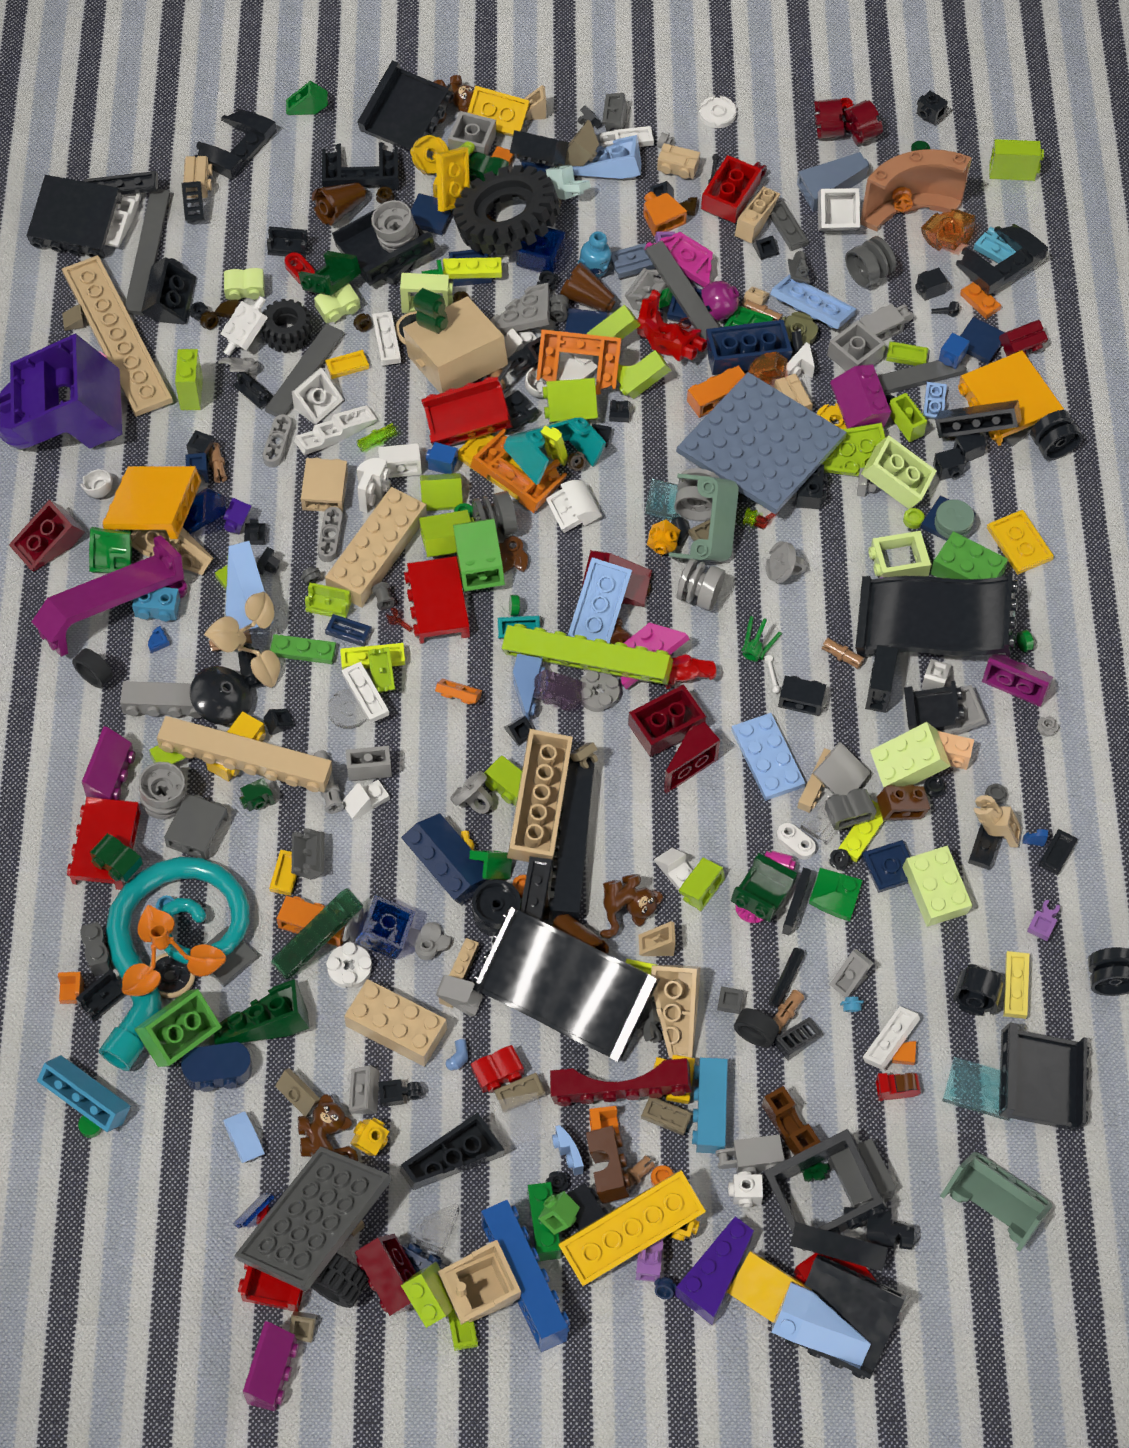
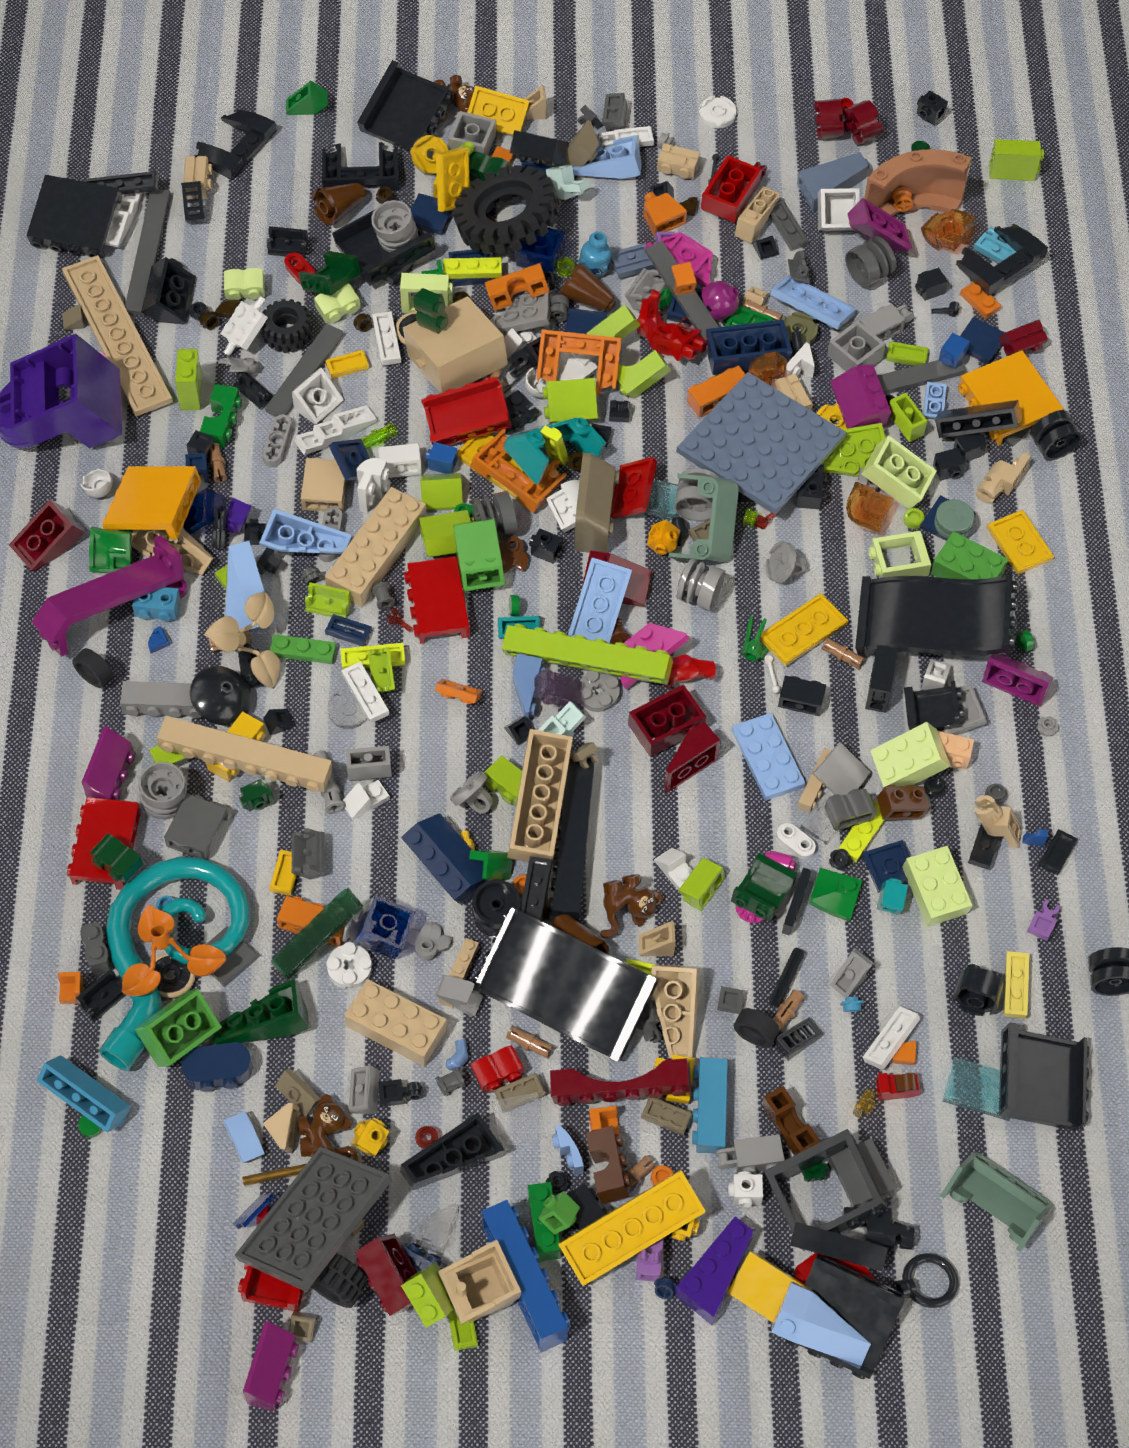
(219, 528): none -> black axle
(223, 401): none -> green arch
(272, 1175): none -> pearl gold bar
(283, 1126): none -> tan slope
(296, 534): none -> light blue wedge
(349, 456): none -> dark blue tile
(423, 1131): none -> clear red plate
(450, 1081): none -> dark grey bush
(503, 288): none -> orange arch
(529, 1042): none -> medium nougat pin
(545, 545): none -> black brick
(562, 263): none -> clear neon green bush
(565, 721): none -> light aqua brick
(594, 504): none -> dark tan windscreen
(634, 488): none -> red plate
(684, 278): none -> orange panel
(803, 629): none -> yellow tile
(864, 1104): none -> clear yellow plate
(868, 508): none -> clear orange brick
(876, 222): none -> magenta slope
(892, 896): none -> teal brick
(908, 1287): none -> black piece
(1002, 478): none -> tan plate

